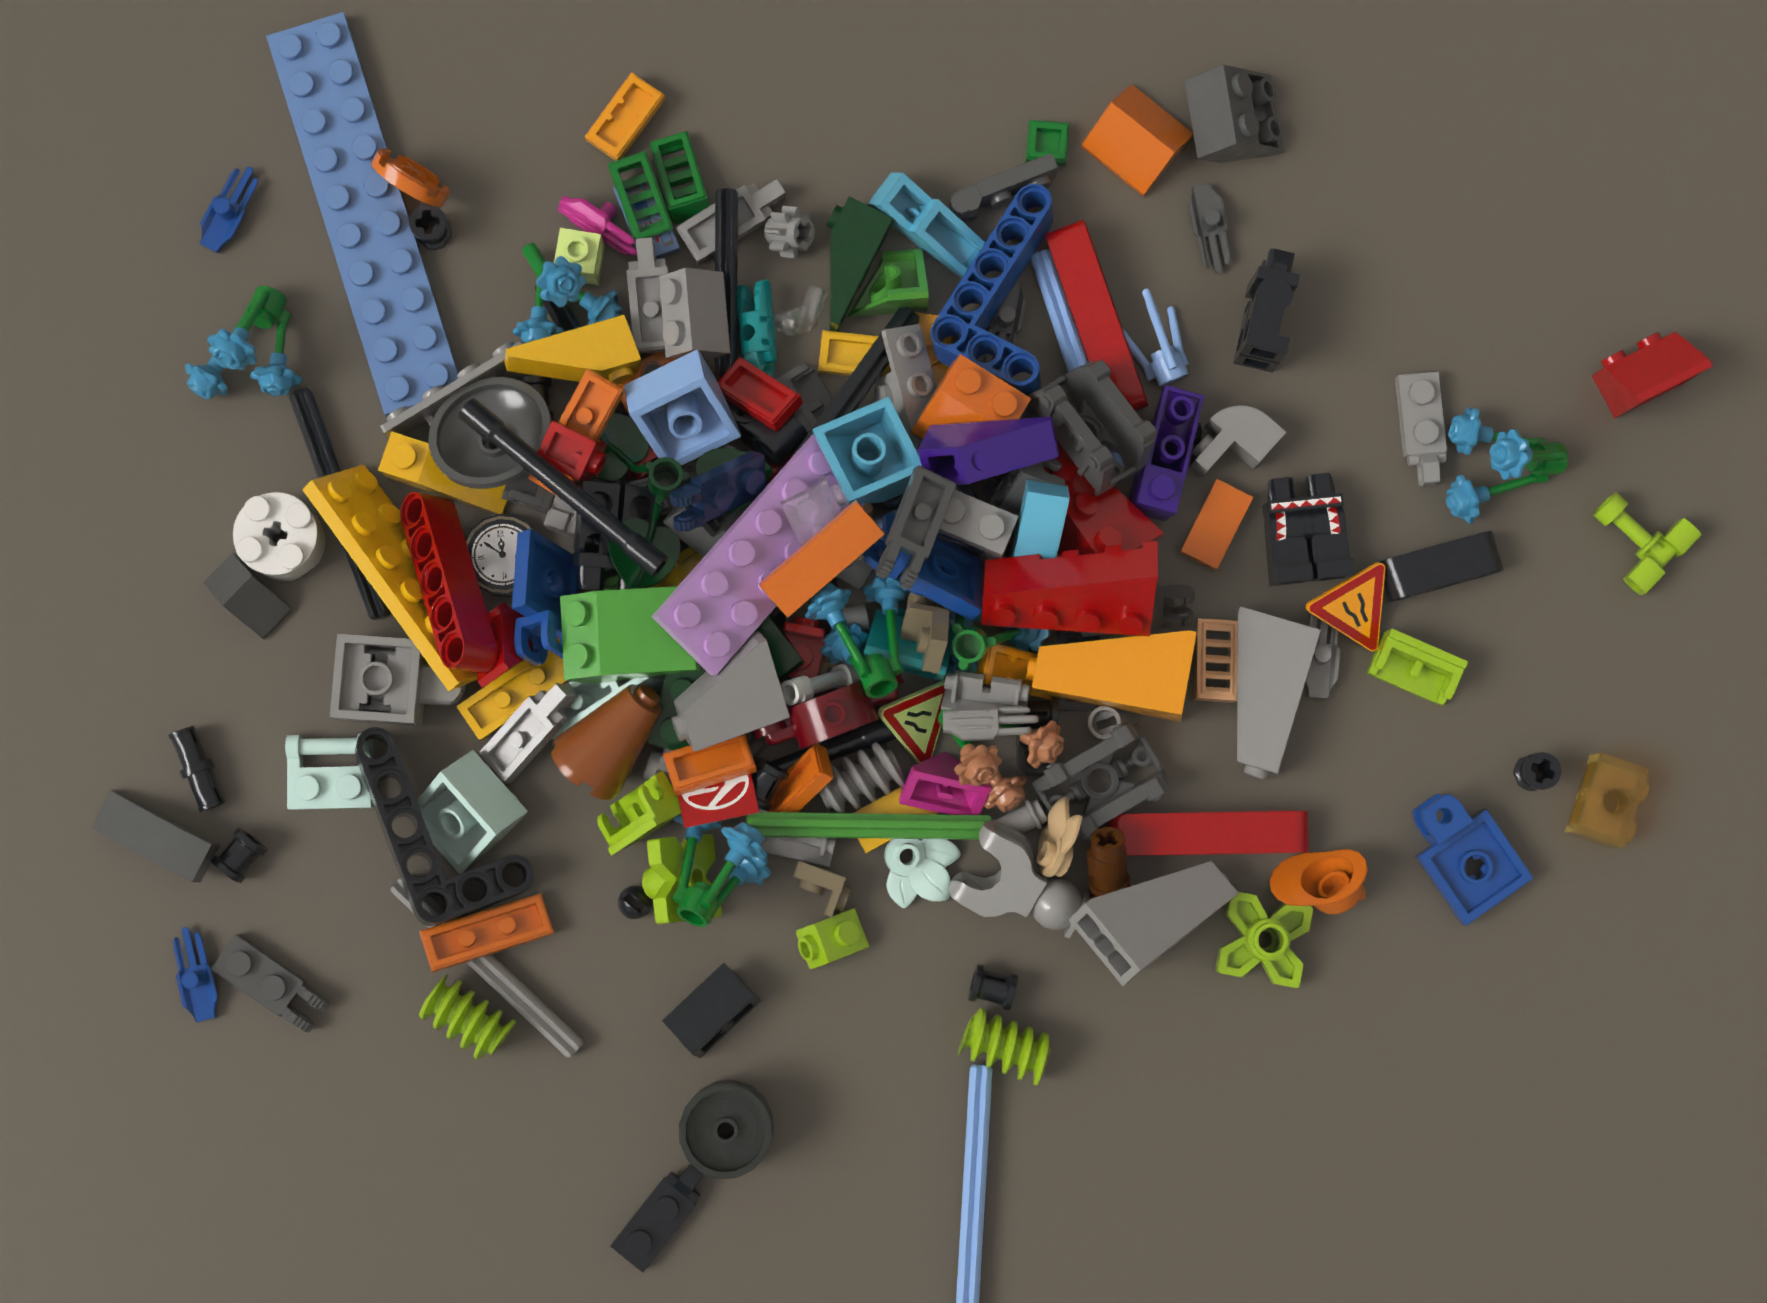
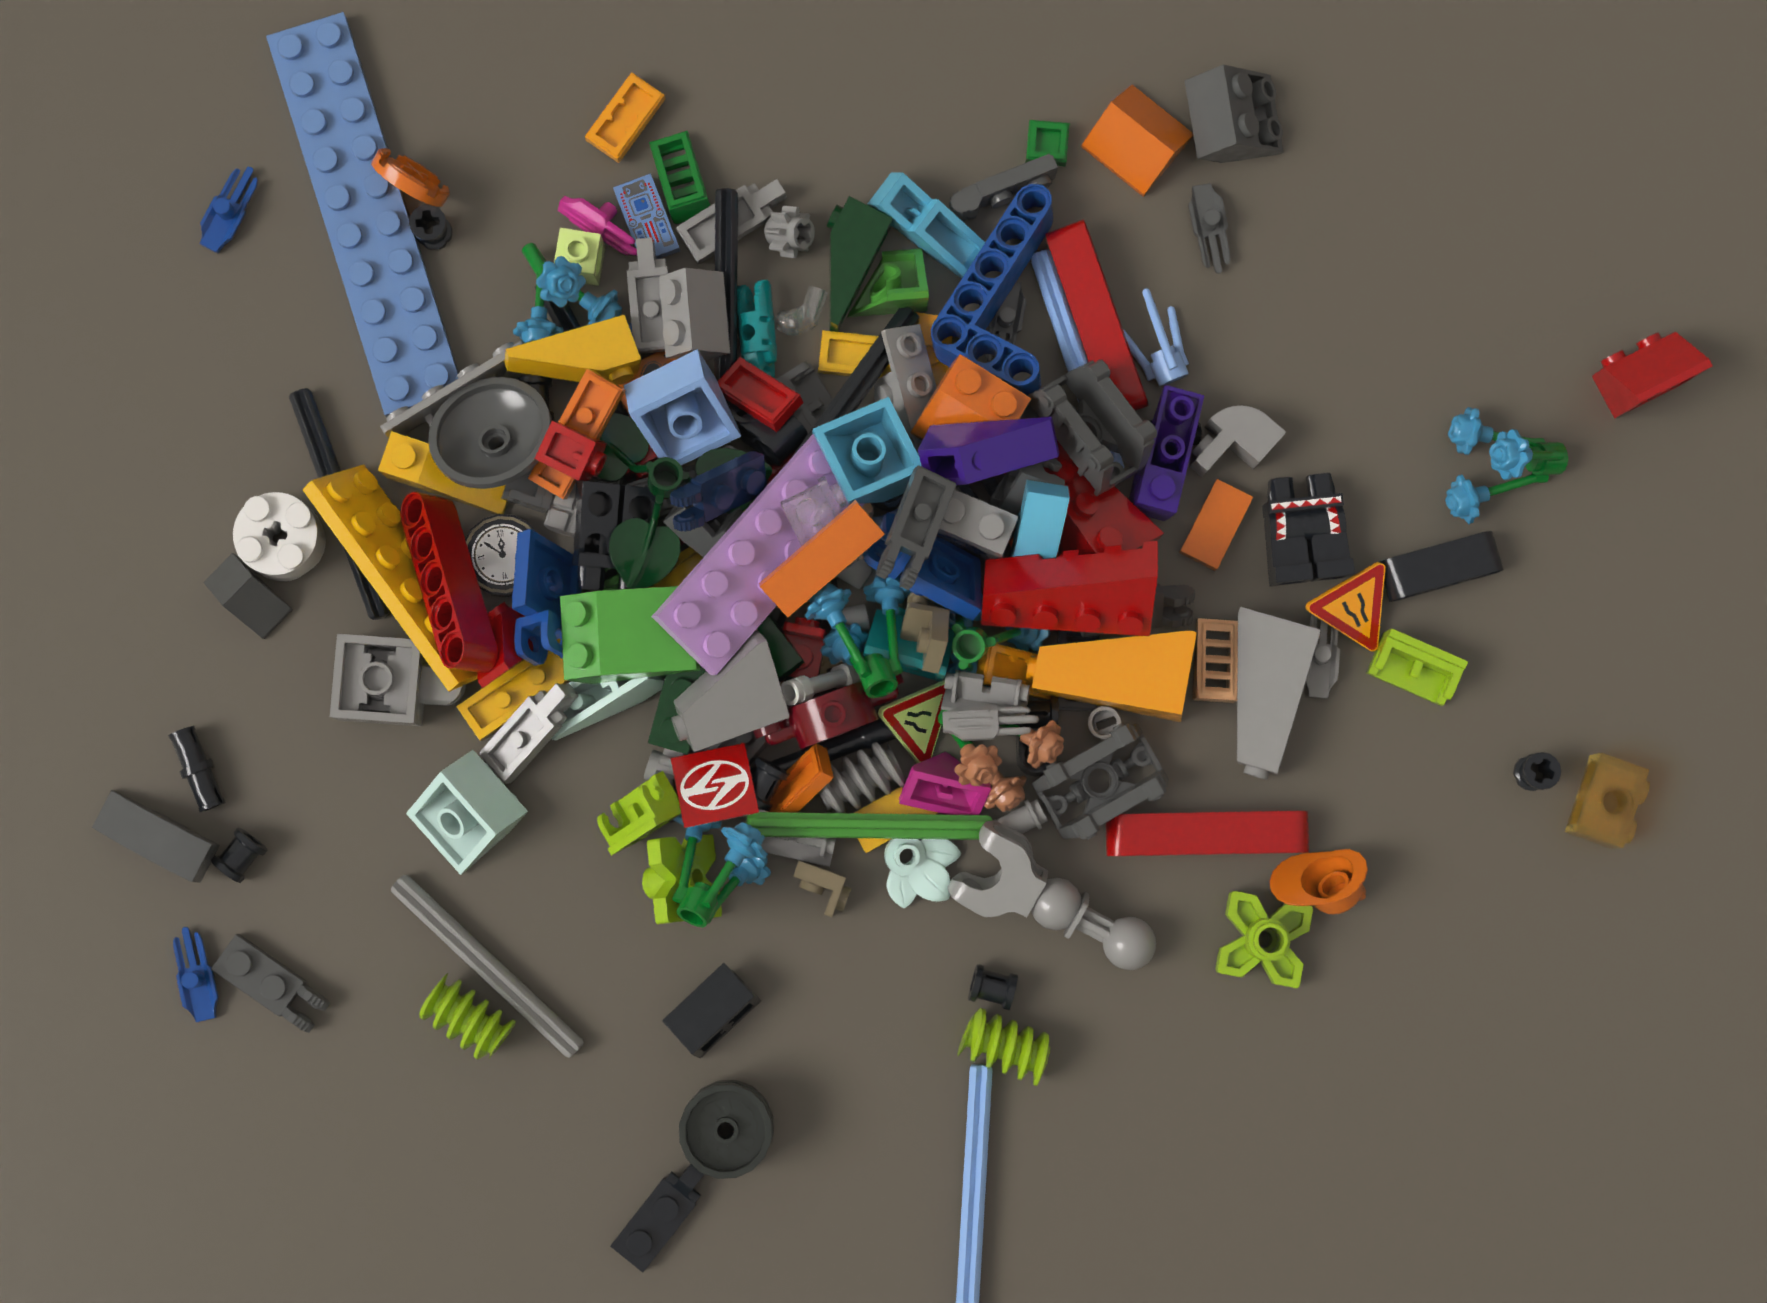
(234, 351): dark azure plant -> none
(325, 786): light aqua plate -> none
(421, 844): black beam -> none
(486, 933): orange tile -> none
(495, 431): black piece -> none
(608, 741): dark orange cone -> none
(629, 163): green slope -> none
(629, 910): black hinge -> none
(710, 765): orange tile -> none
(831, 939): lime bracket -> none
(1057, 839): tan plate -> none
(1107, 862): reddish brown axle -> none
(1149, 918): light grey slope -> none
(1270, 296): black hips -> none
(1422, 424): light grey hinge -> none
(1453, 842): blue plate -> none
(1653, 549): lime bar -> none

